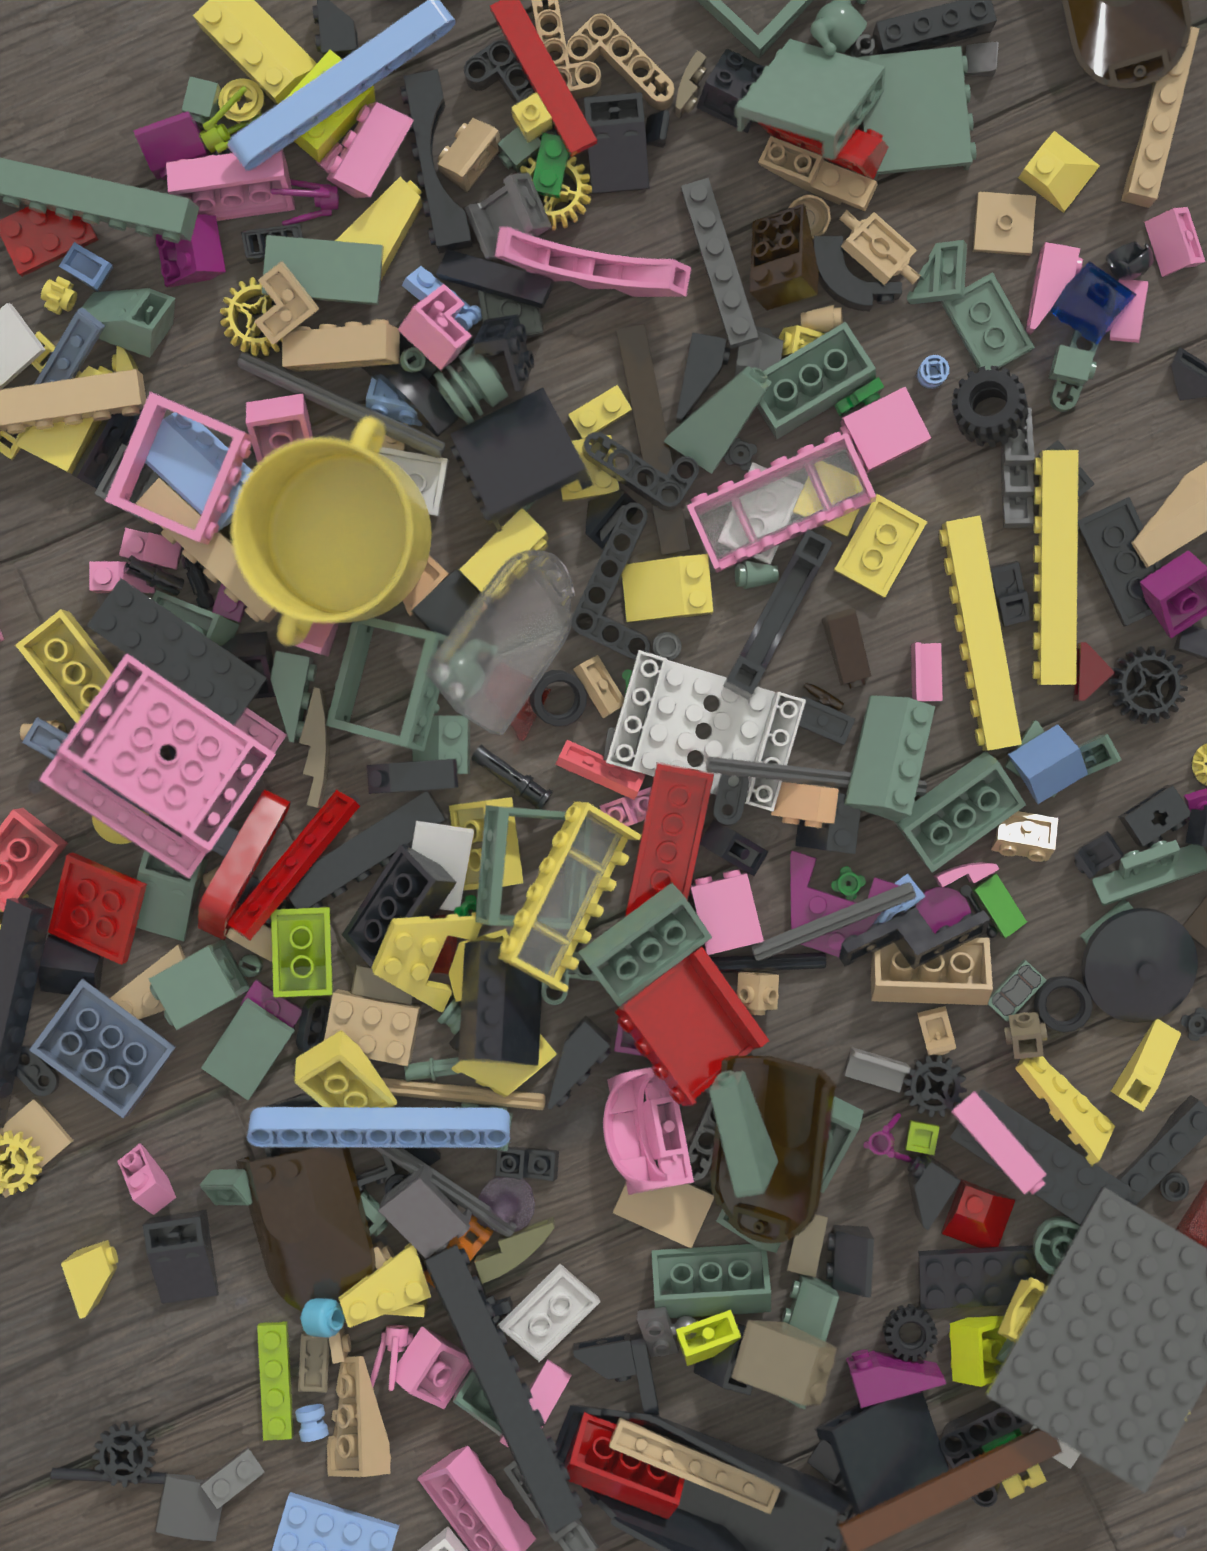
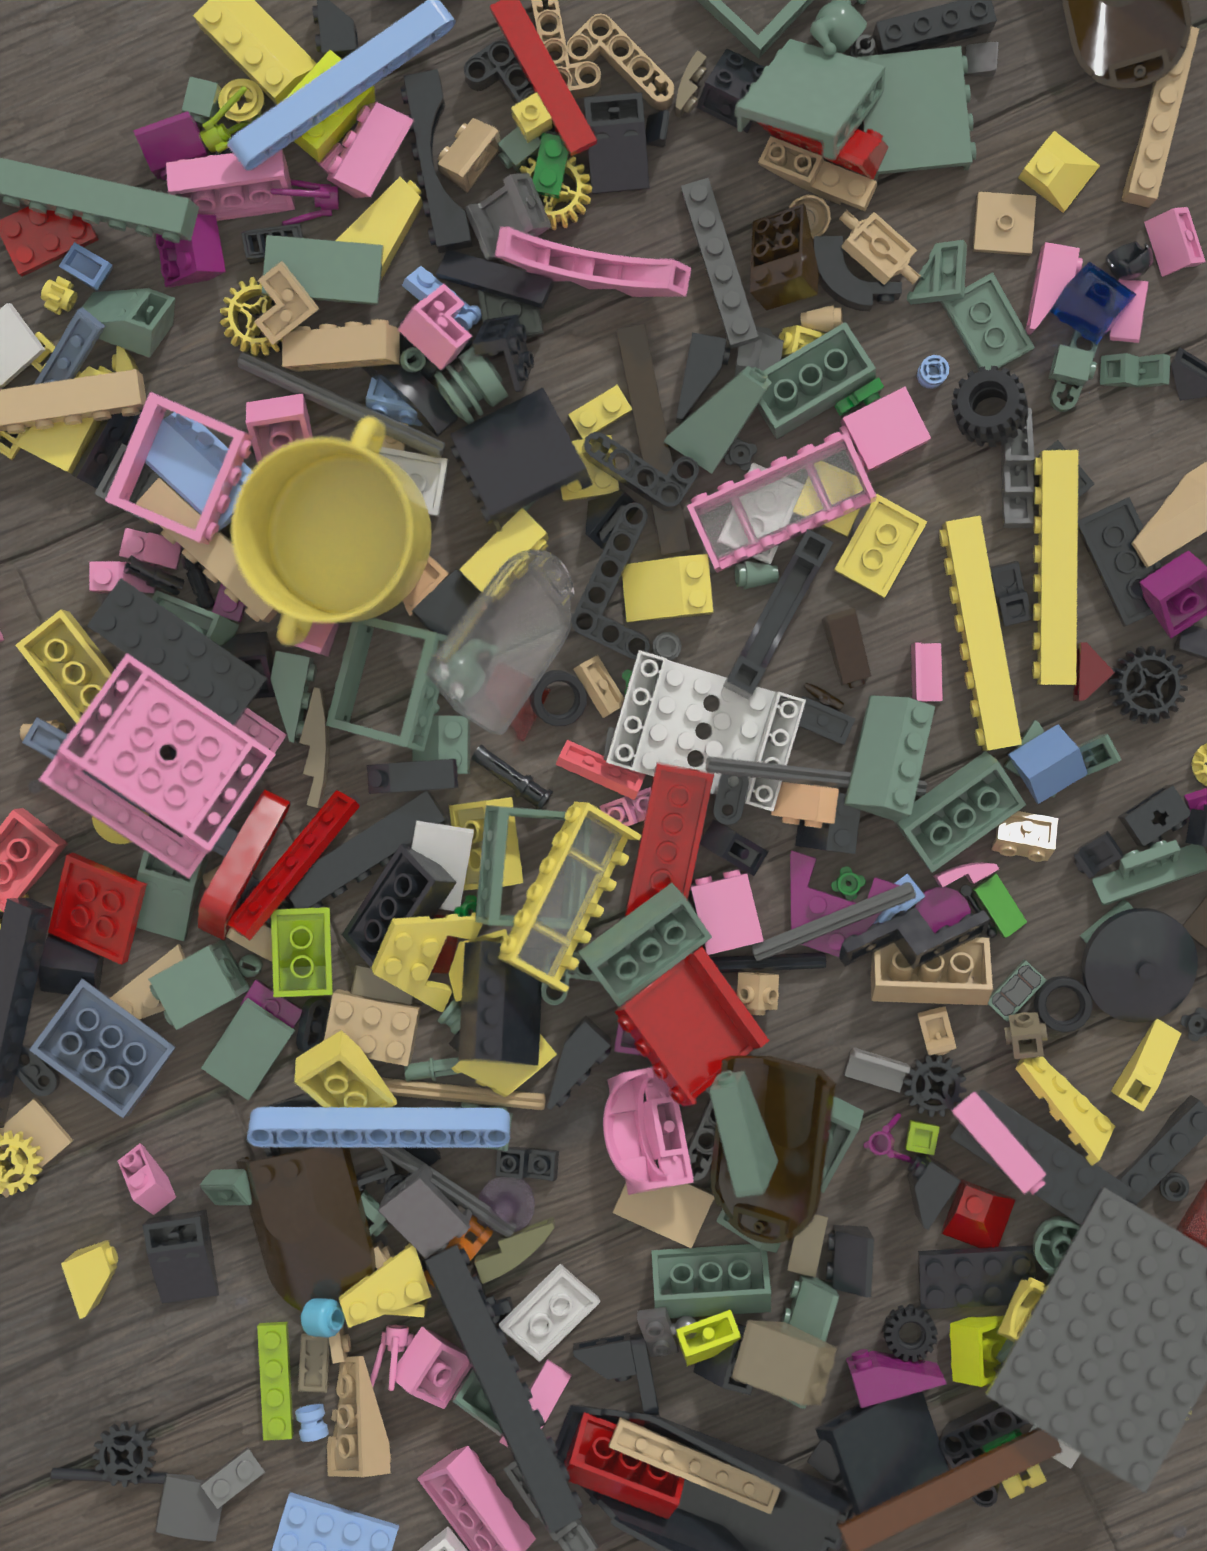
(1134, 371): none -> sand green slope

